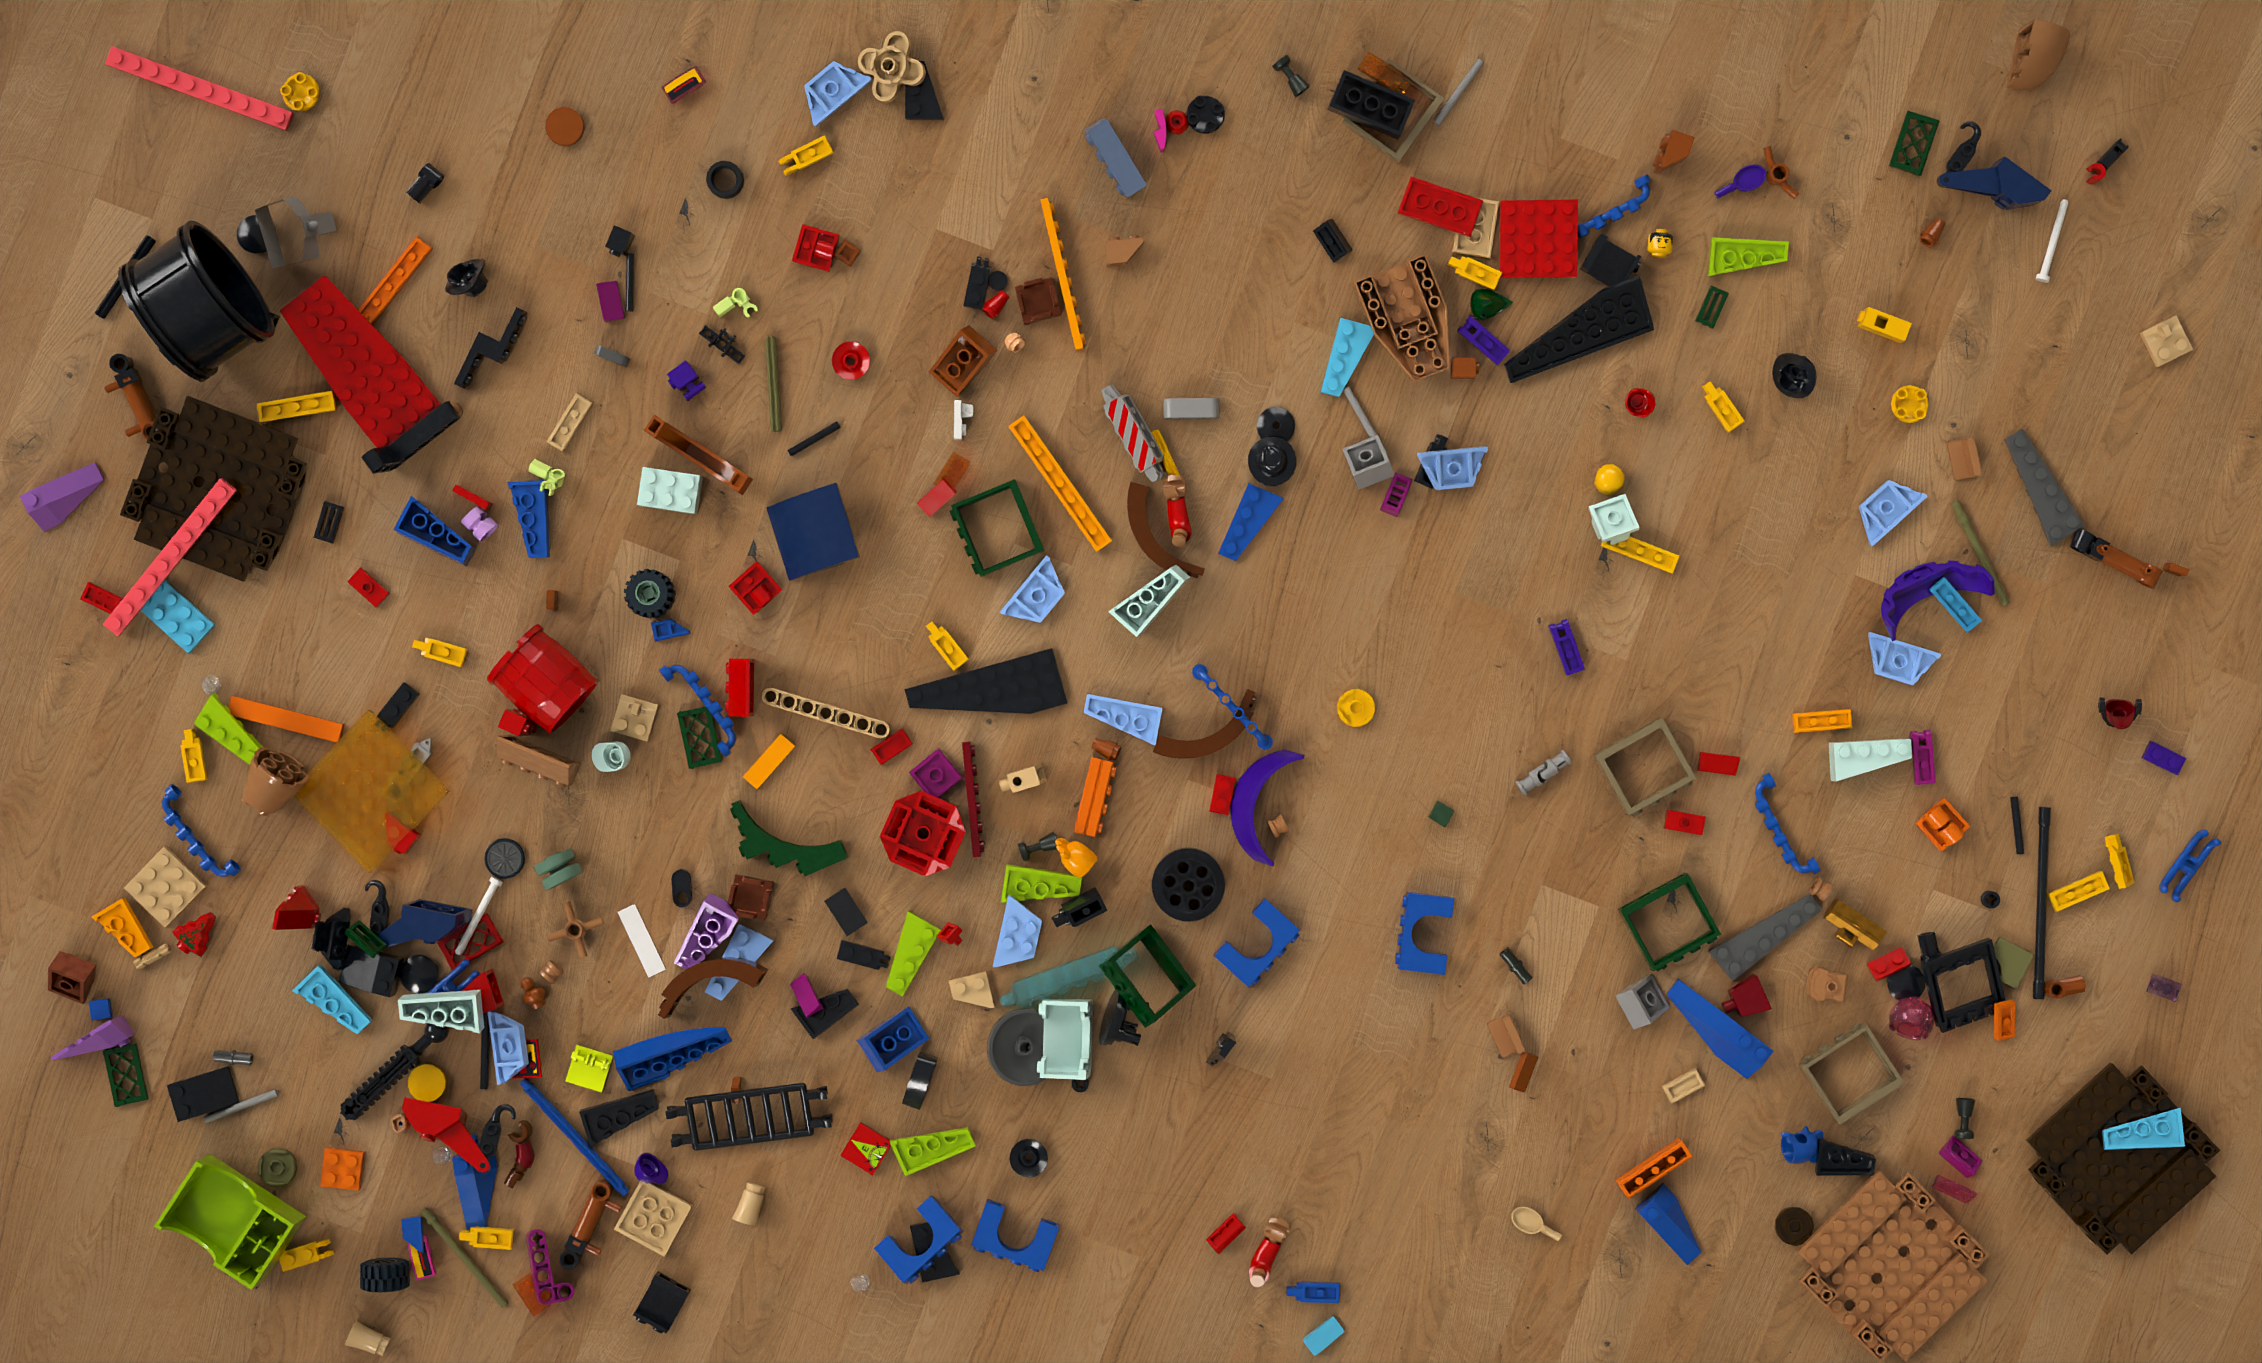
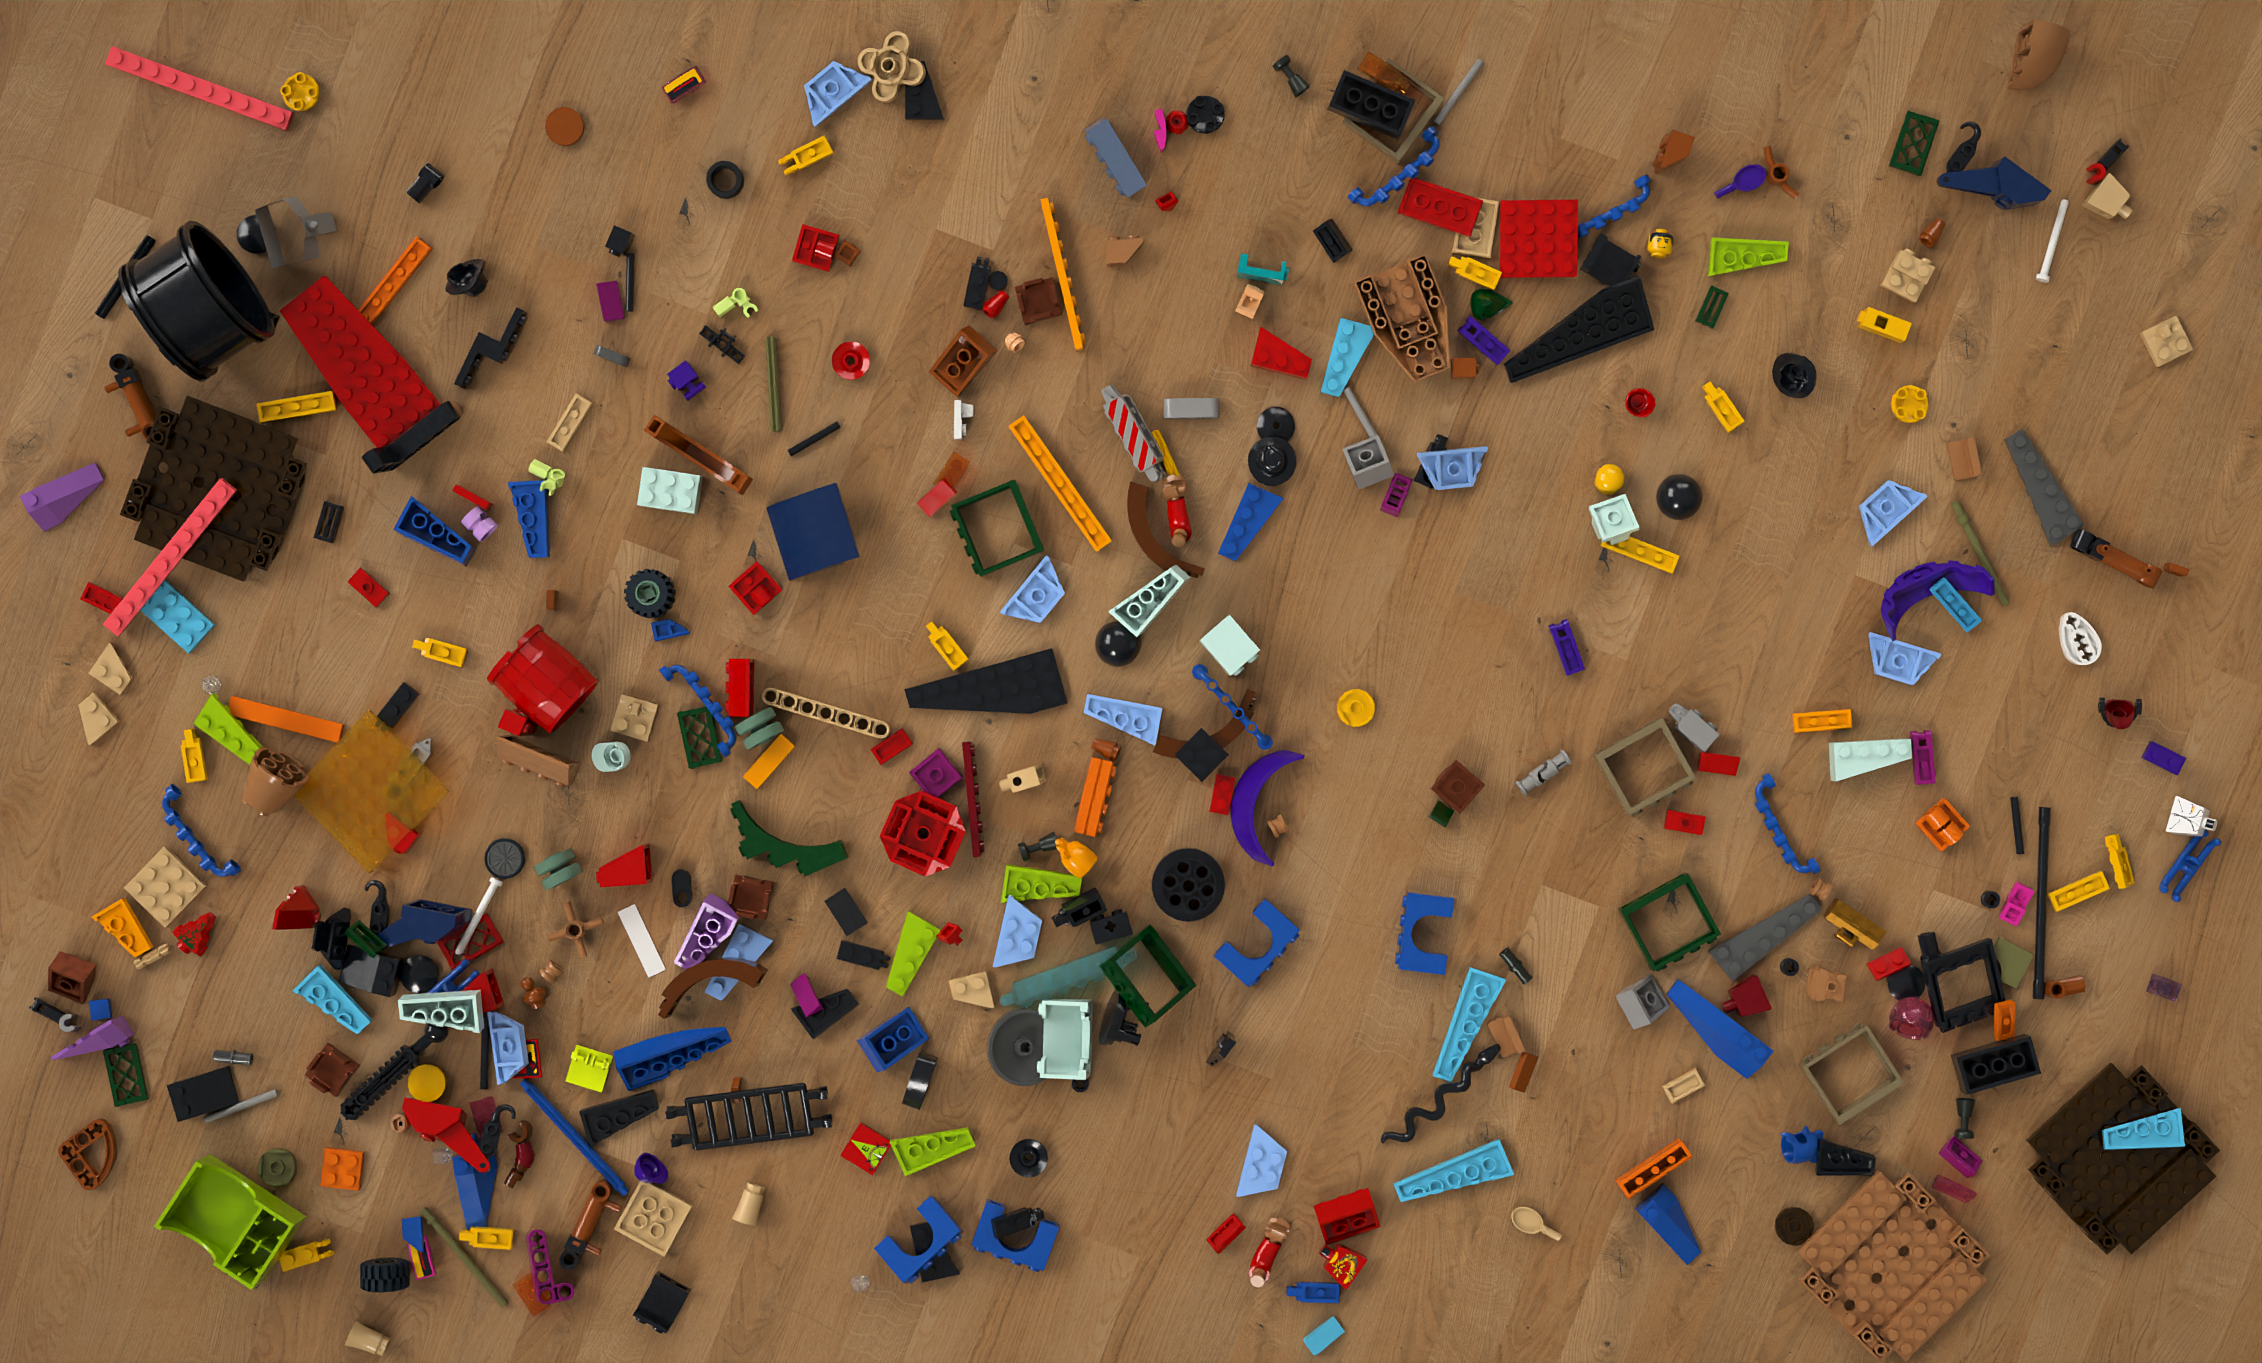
(55, 1015): none -> black piece
(78, 1147): none -> dark orange beam
(96, 718): none -> tan wing
(111, 670): none -> tan wing
(331, 1070): none -> copper panel
(482, 1112): none -> clear pink slope
(628, 869): none -> red slope
(759, 728): none -> sand green wheel
(1015, 1221): none -> black hinge
(1104, 934): none -> black brick
(1117, 644): none -> black piece
(1167, 202): none -> red slope
(1201, 755): none -> black plate
(1230, 646): none -> light aqua container
(1250, 301): none -> light nougat bracket
(1261, 275): none -> teal panel
(1262, 1164): none -> light blue wing
(1279, 357): none -> red wedge
(1342, 1263): none -> red torso
(1347, 1216): none -> red slope
(1396, 181): none -> blue bar
(1457, 786): none -> copper panel
(1469, 1168): none -> medium azure wing
(1472, 1007): none -> medium azure wing
(1483, 1058): none -> black animal
(1679, 497): none -> black piece
(1693, 727): none -> light grey hinge
(1784, 969): none -> black bush
(1907, 275): none -> tan plate
(1995, 1064): none -> black brick
(2015, 903): none -> dark pink slope
(2089, 637): none -> white piece
(2108, 198): none -> tan torso
(2189, 819): none -> white torso

